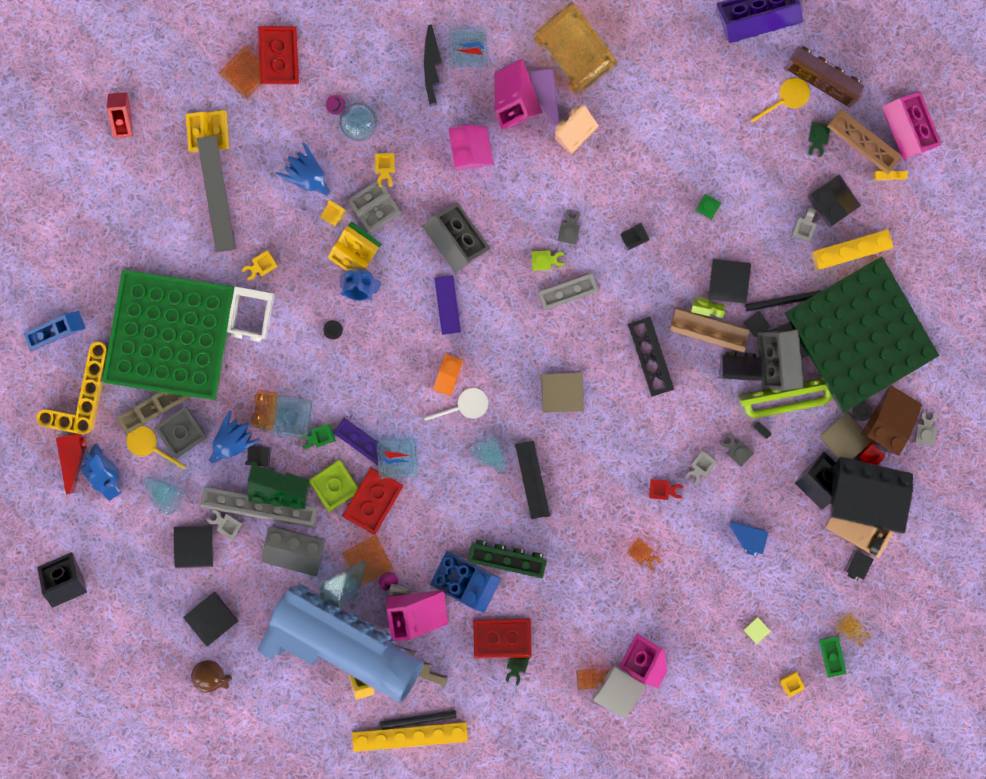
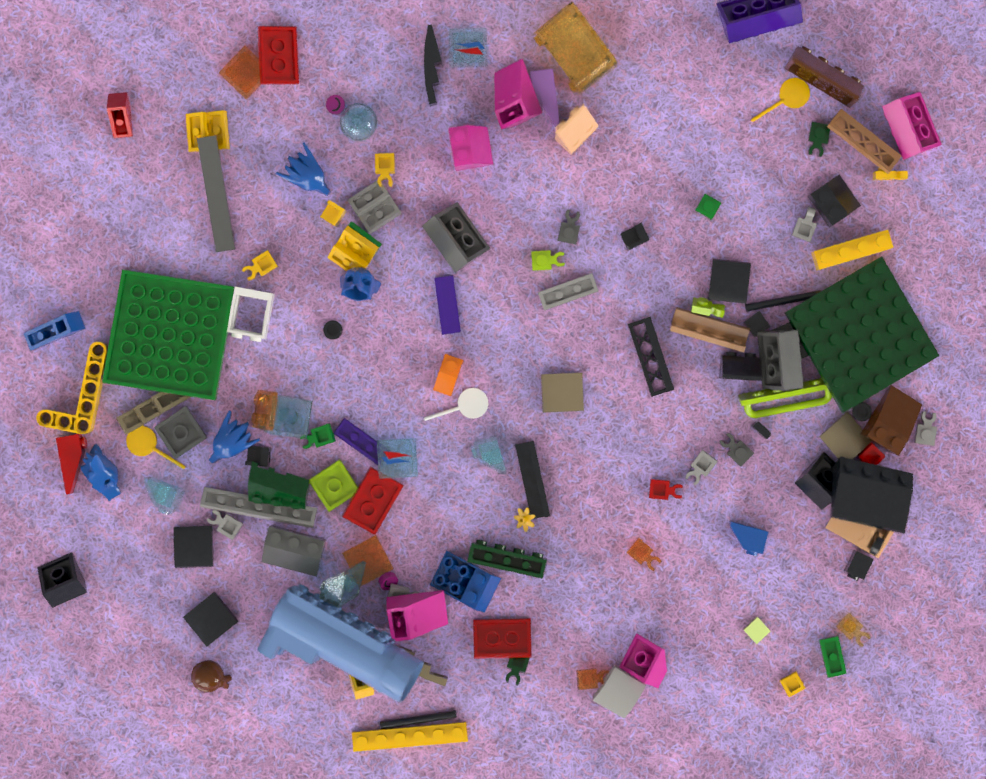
(524, 519): none -> yellow plant

